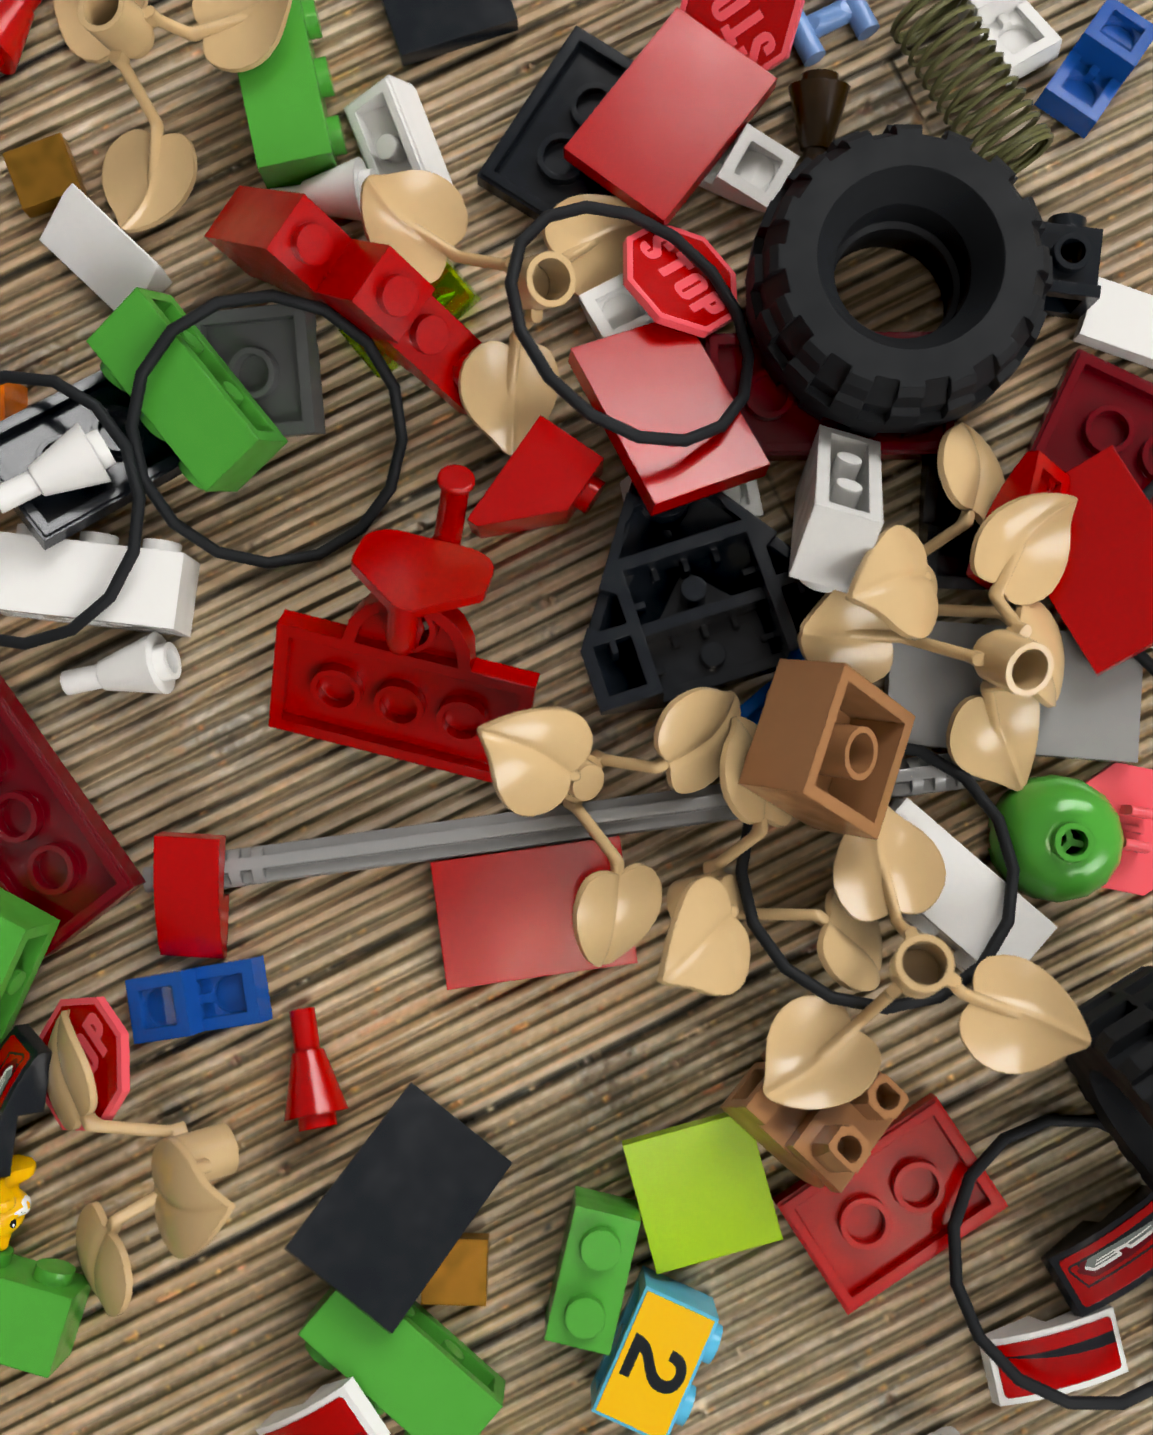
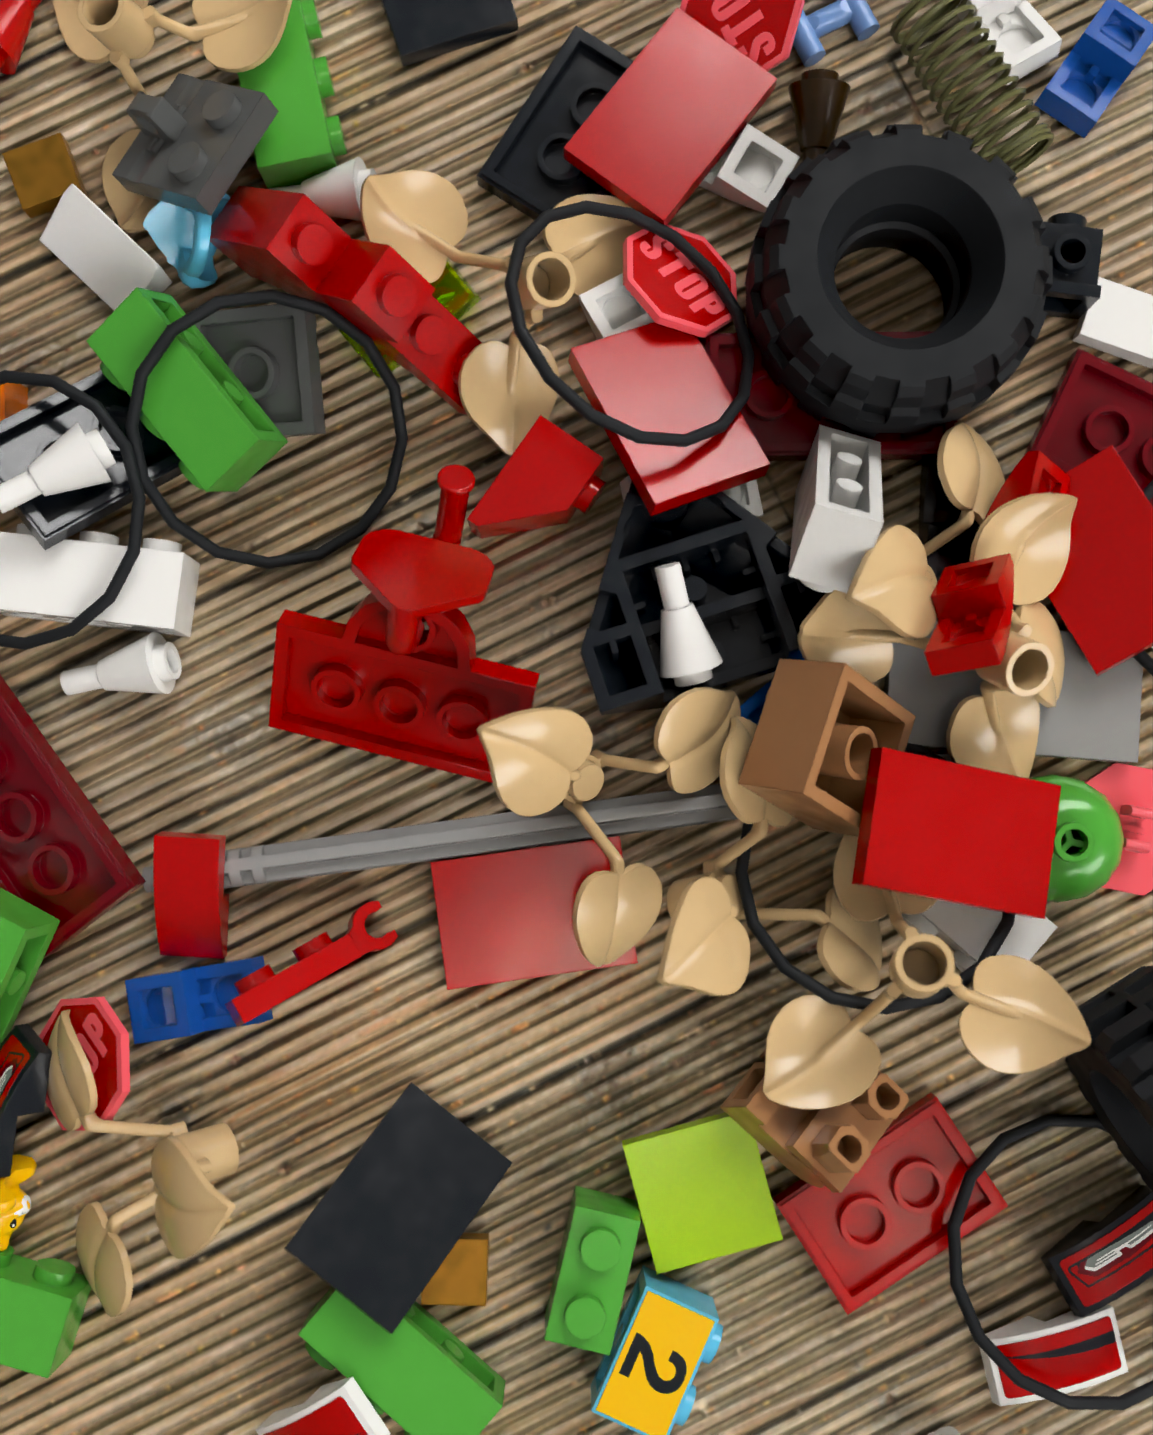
(185, 240): none -> medium azure piece
(193, 141): none -> dark grey hinge
(312, 1085): red cone -> none
(315, 960): none -> red plate
(394, 129): white slope -> none
(685, 644): none -> white cone
(956, 833): none -> red tile
(973, 615): none -> red slope

